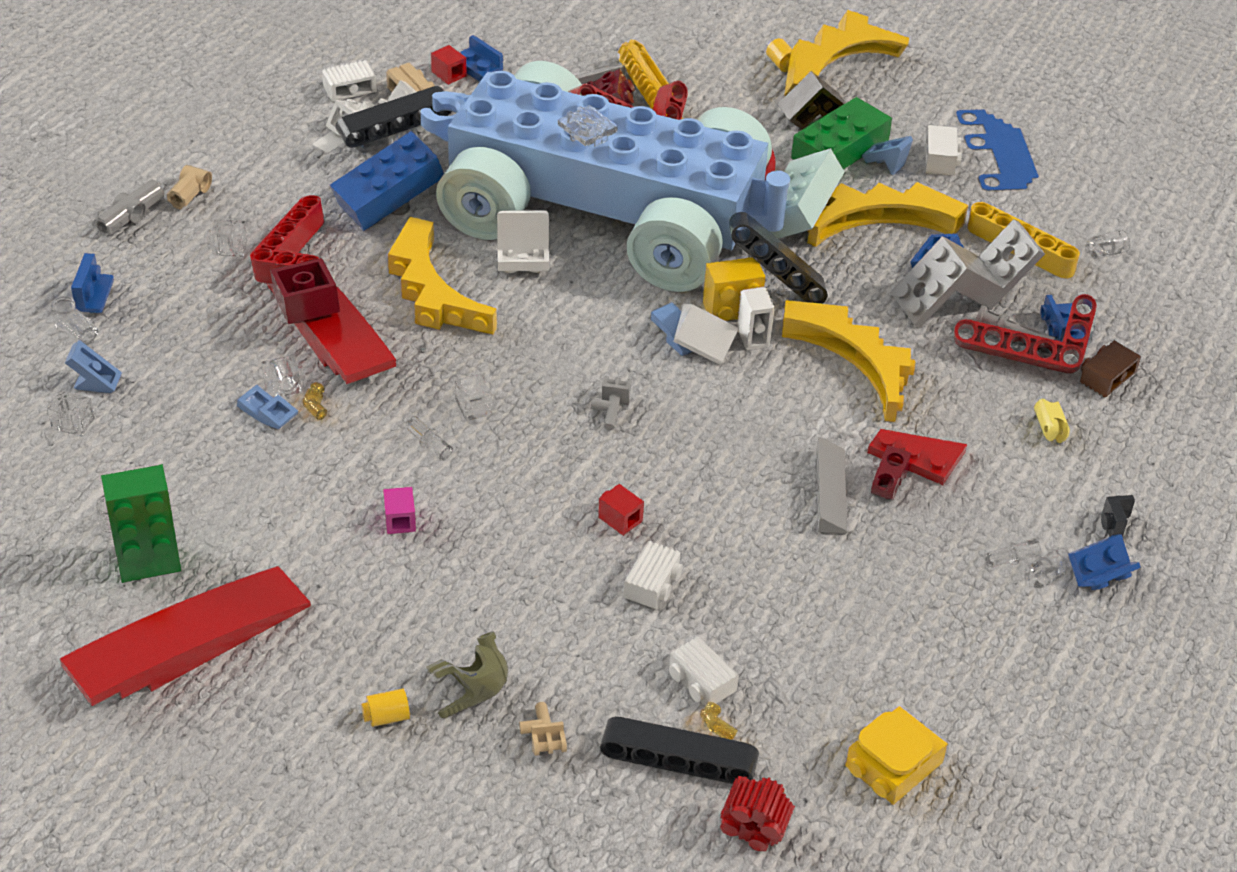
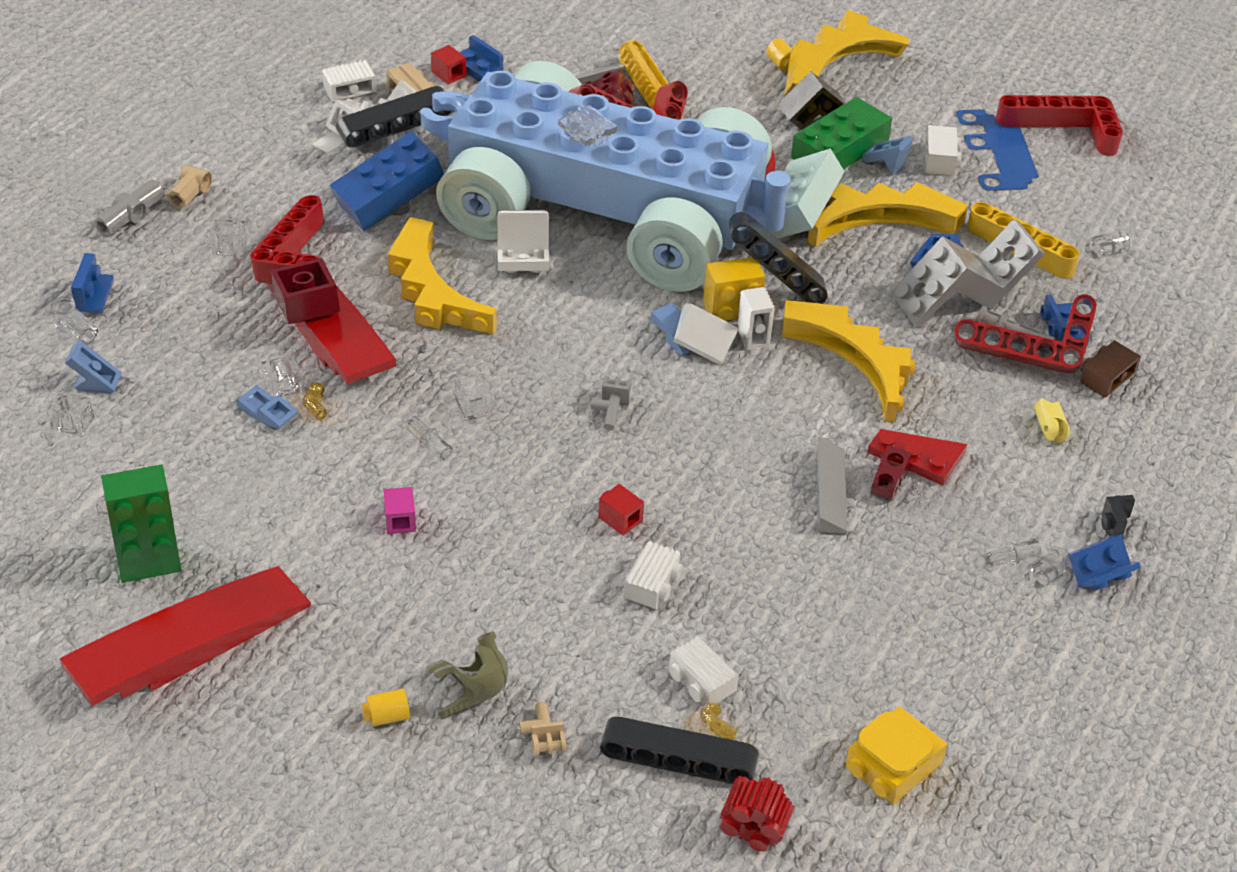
(1064, 111): none -> red beam

